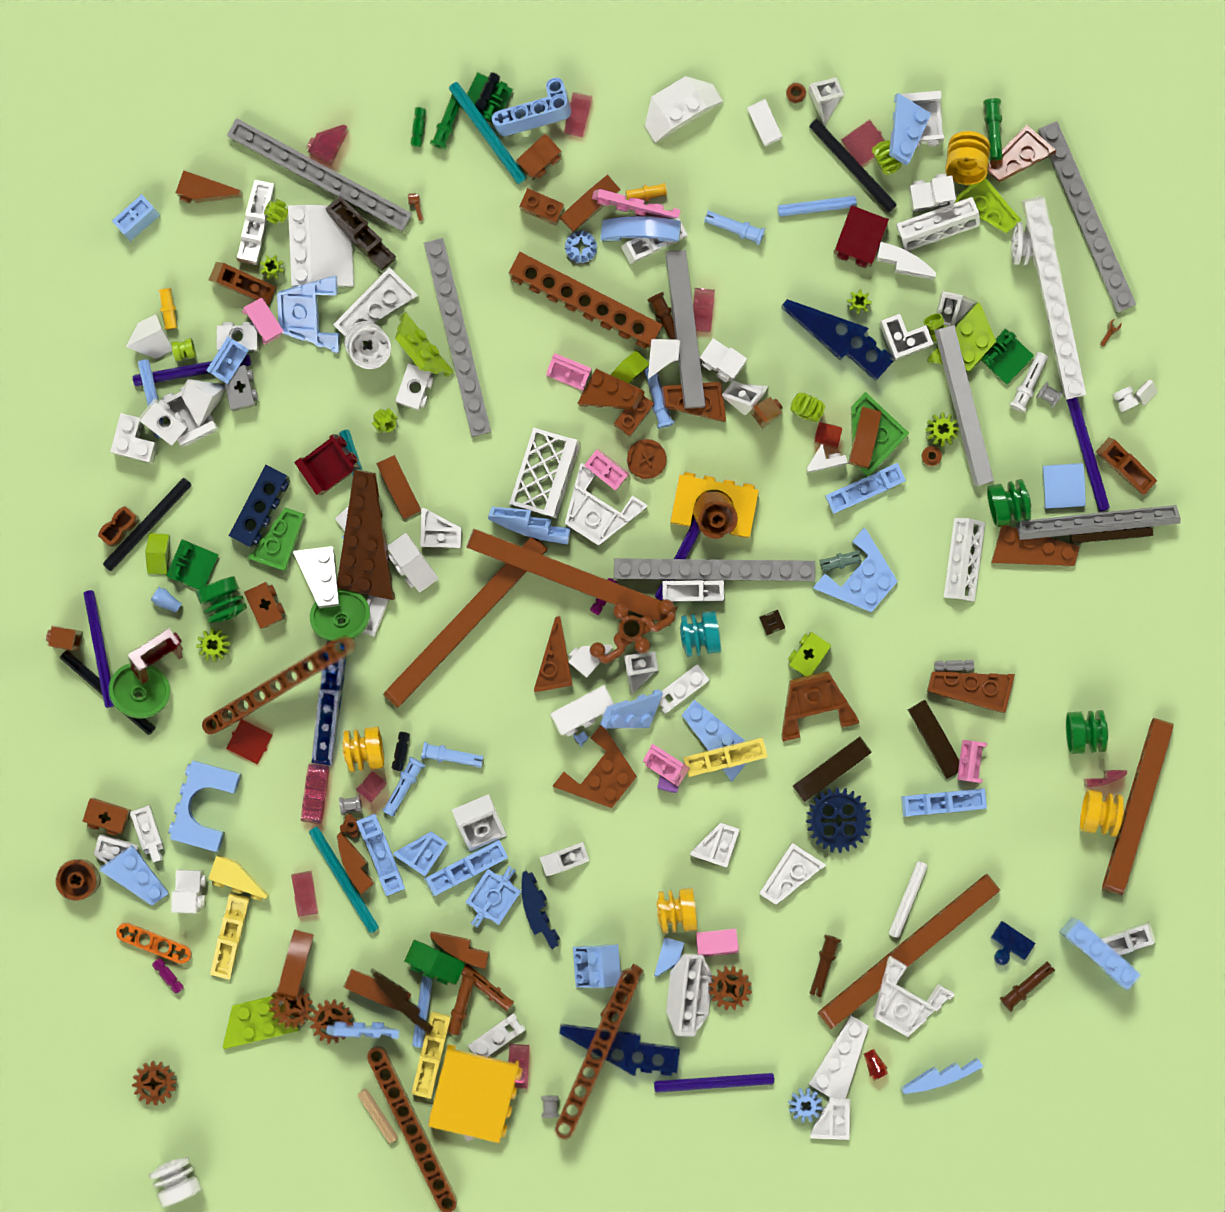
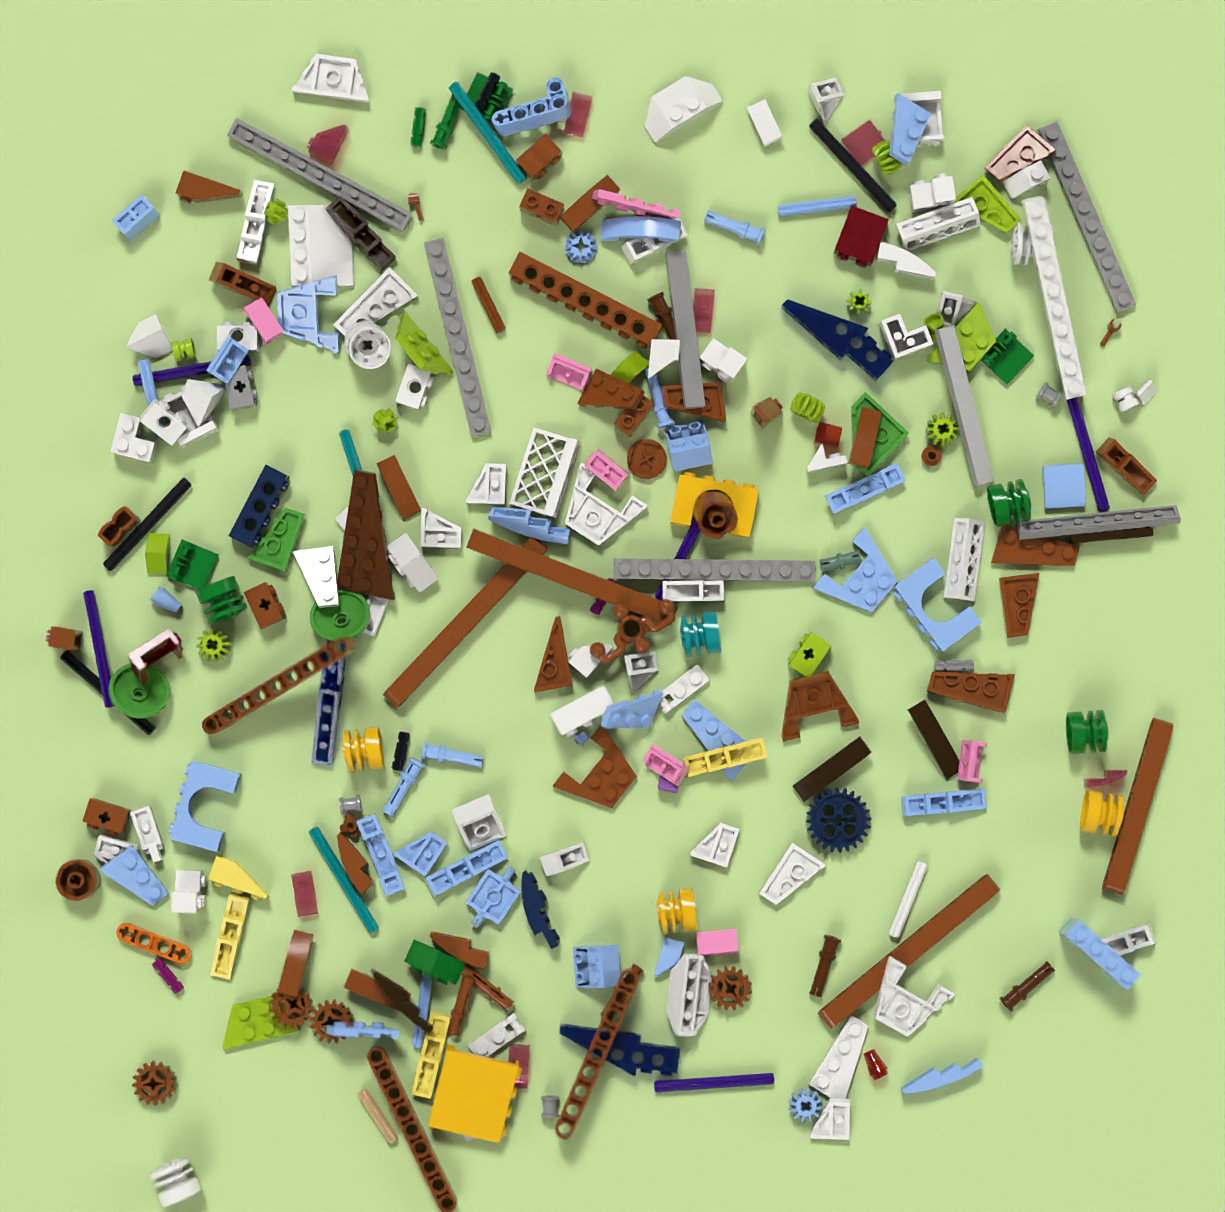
(167, 308): yellow pin -> none
(249, 741): clear red piece -> none
(274, 272): lime gear -> none
(314, 793): clear pink beam -> none
(328, 464): dark red panel -> none
(332, 78): none -> white wing
(371, 786): clear pink panel -> none
(488, 304): none -> dark orange axle
(489, 486): none -> white wing
(646, 193): yellow pin -> none
(688, 445): none -> light blue slope
(744, 396): white slope -> none
(772, 622): dark brown tile -> none
(799, 87): dark orange plate -> none
(941, 633): none -> light blue arch
(967, 157): yellow wheel -> none
(993, 120): green pin -> none
(1012, 942): clear blue plate -> none
(1017, 602): none -> dark orange wing
(1025, 392): white pin -> none
(1026, 180): none -> white slope

